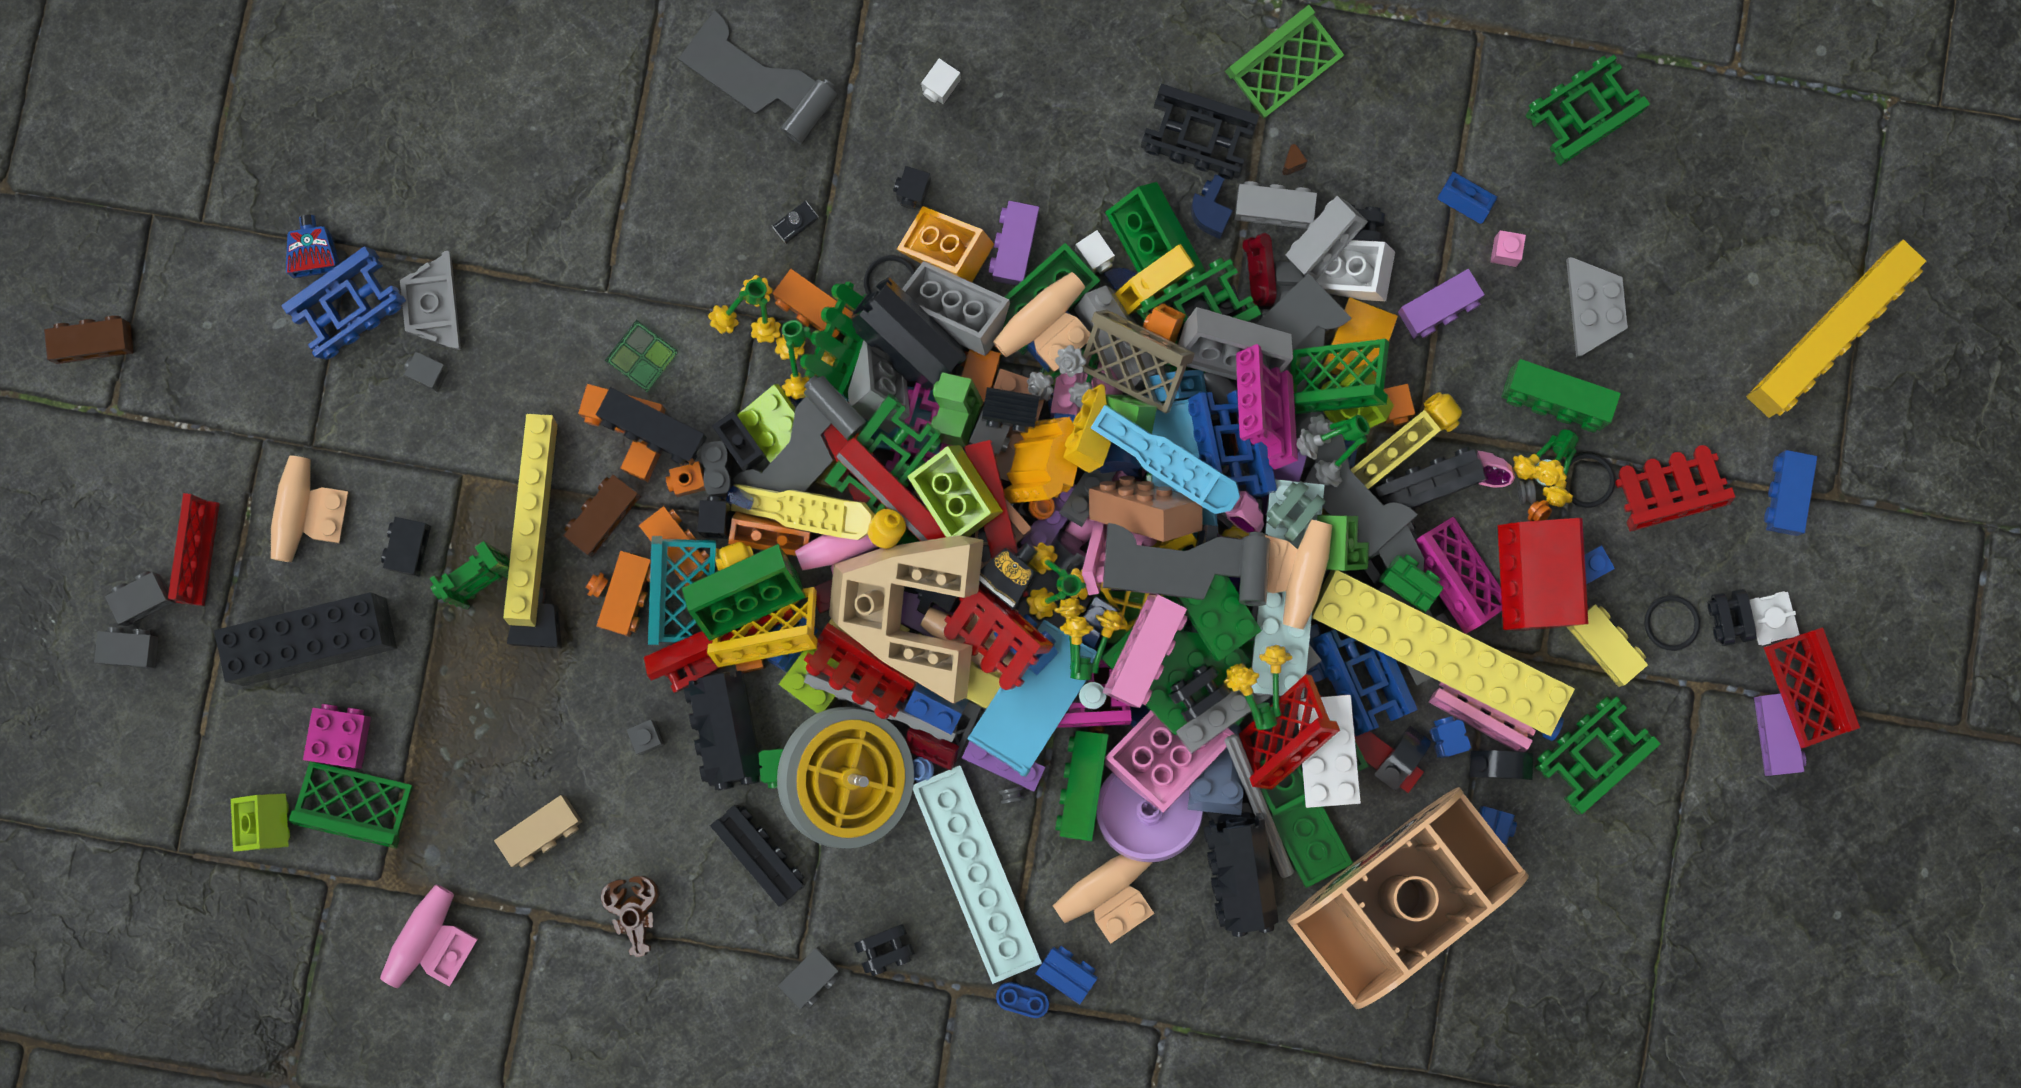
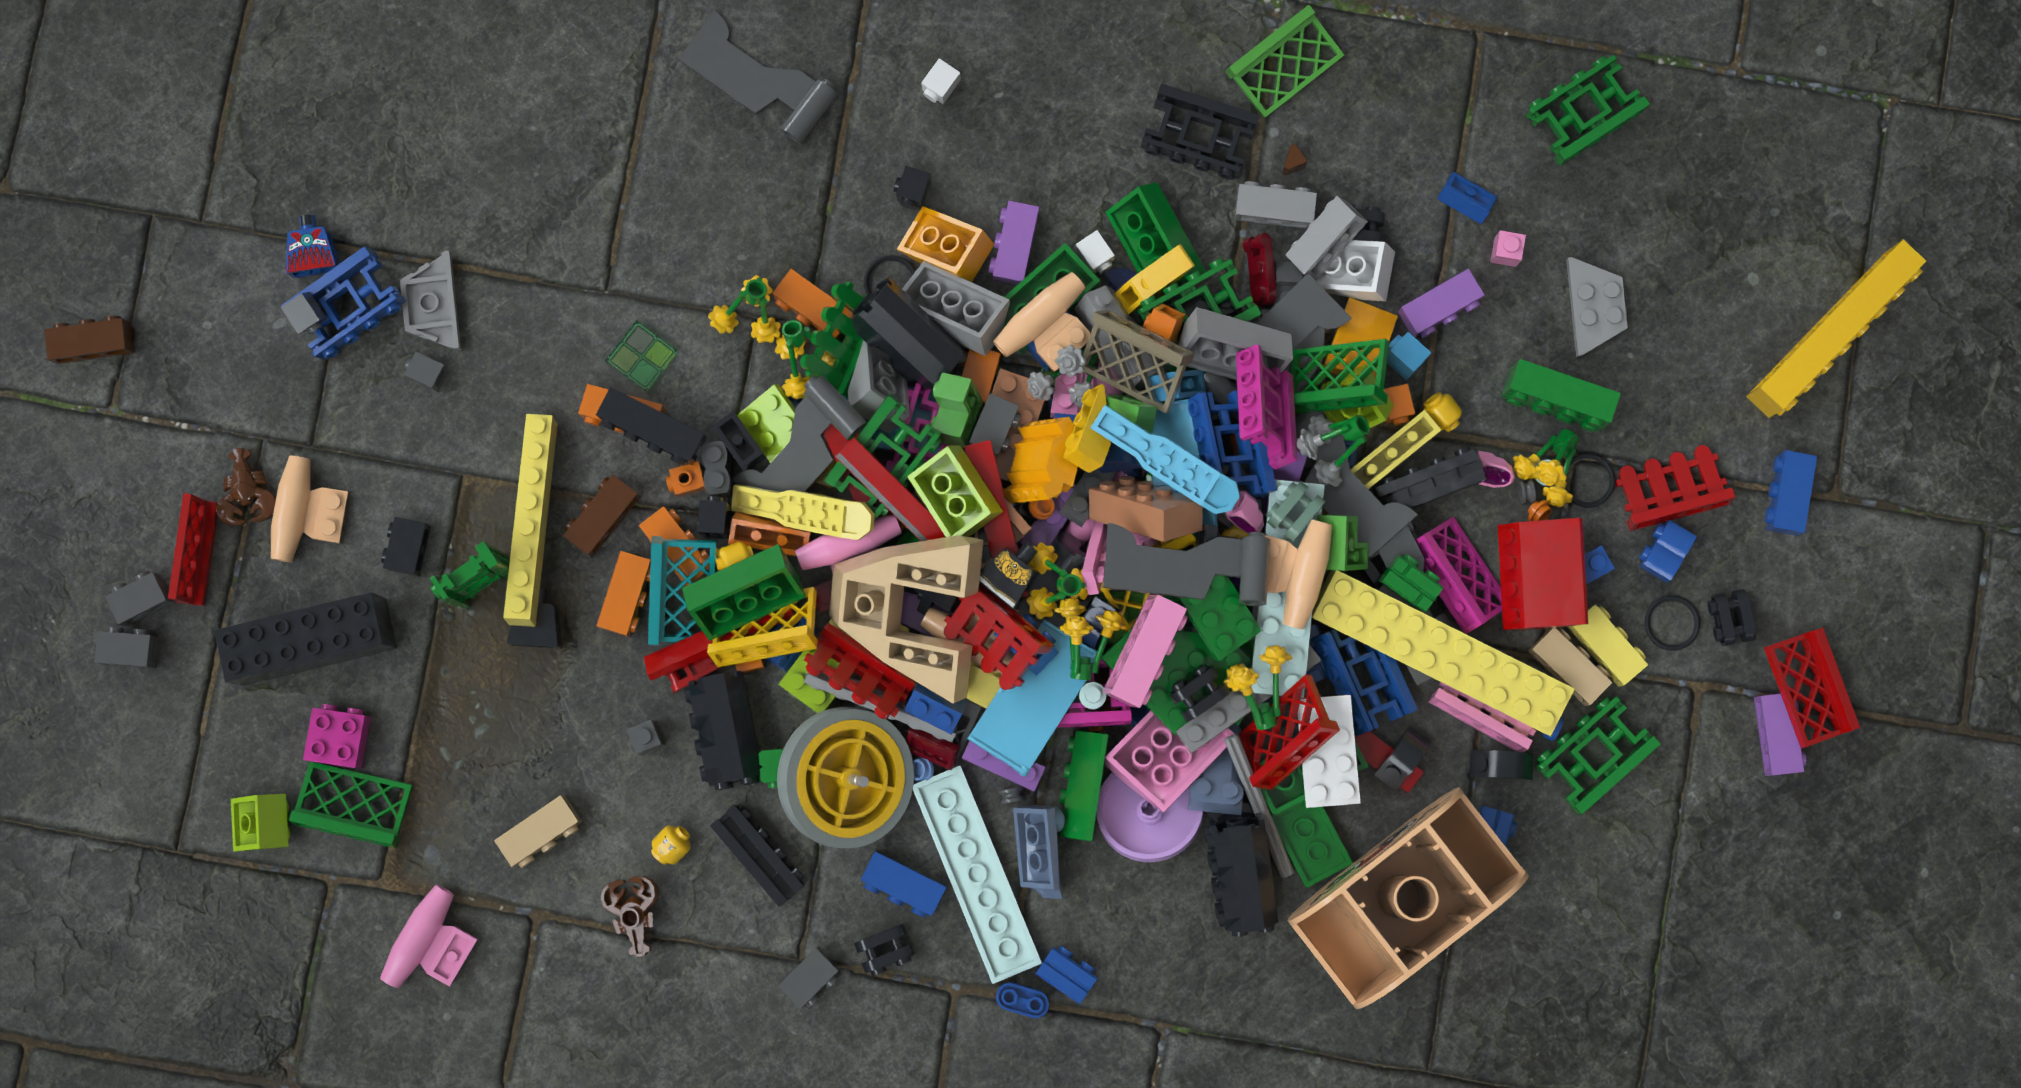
(244, 490): none -> reddish brown animal
(304, 313): none -> brick
(596, 585): orange plate -> none
(640, 461): orange brick -> none
(671, 844): none -> yellow head
(740, 498): tile -> none
(795, 222): black piece -> none
(886, 528): yellow head -> none
(903, 884): none -> blue brick
(1010, 409): black brick -> none
(1038, 848): none -> sand blue slope
(1109, 894): light nougat plate -> none
(1207, 213): dark blue brick -> none
(1406, 355): none -> dark azure brick
(1449, 737): blue brick -> none
(1570, 665): none -> tan brick
(1666, 551): none -> blue brick
(1774, 618): white piece -> none

